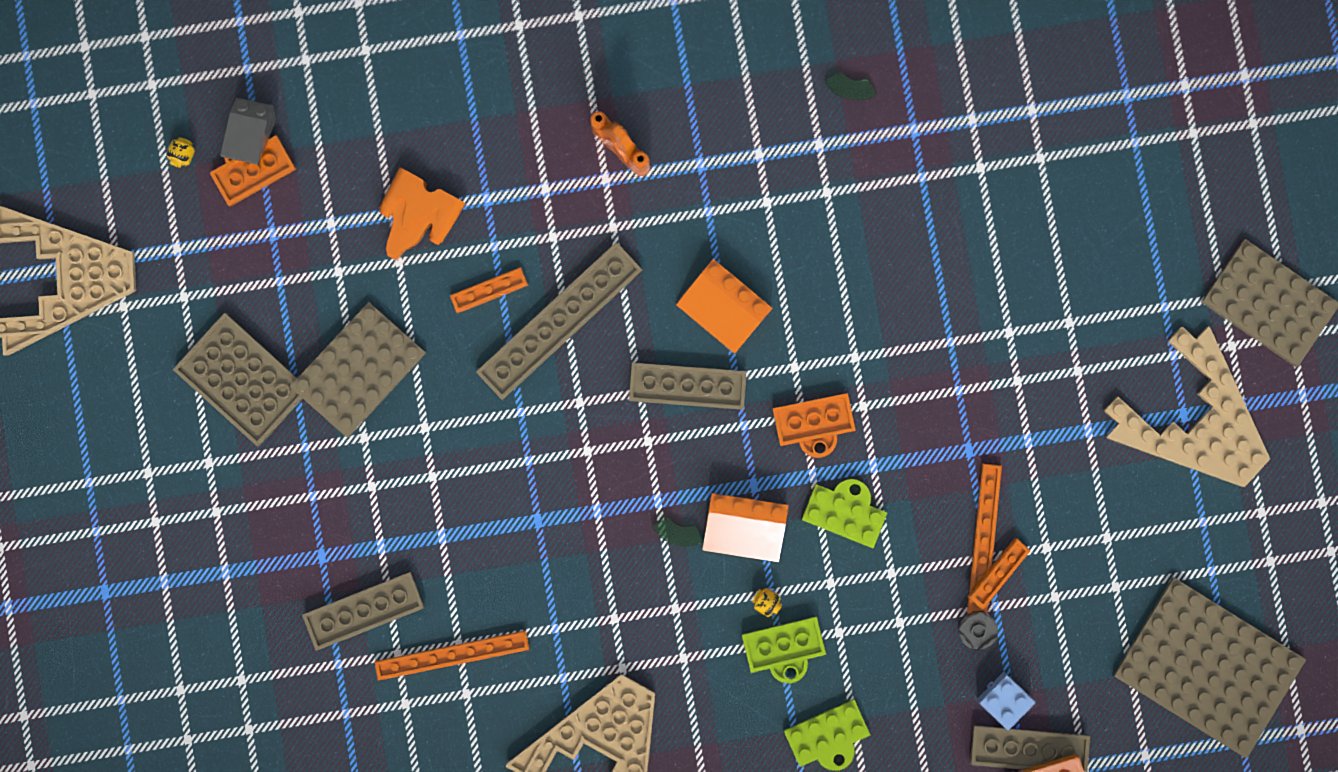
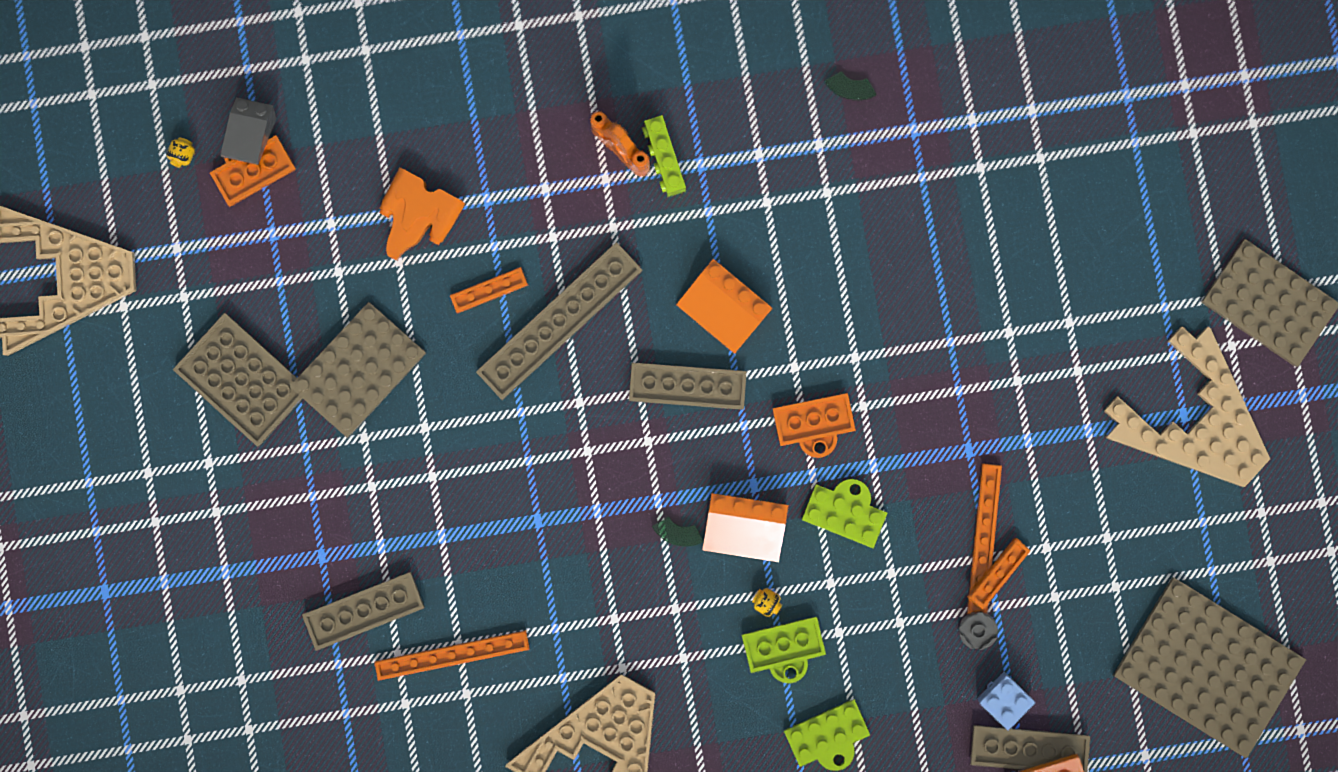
(664, 154): none -> lime brick

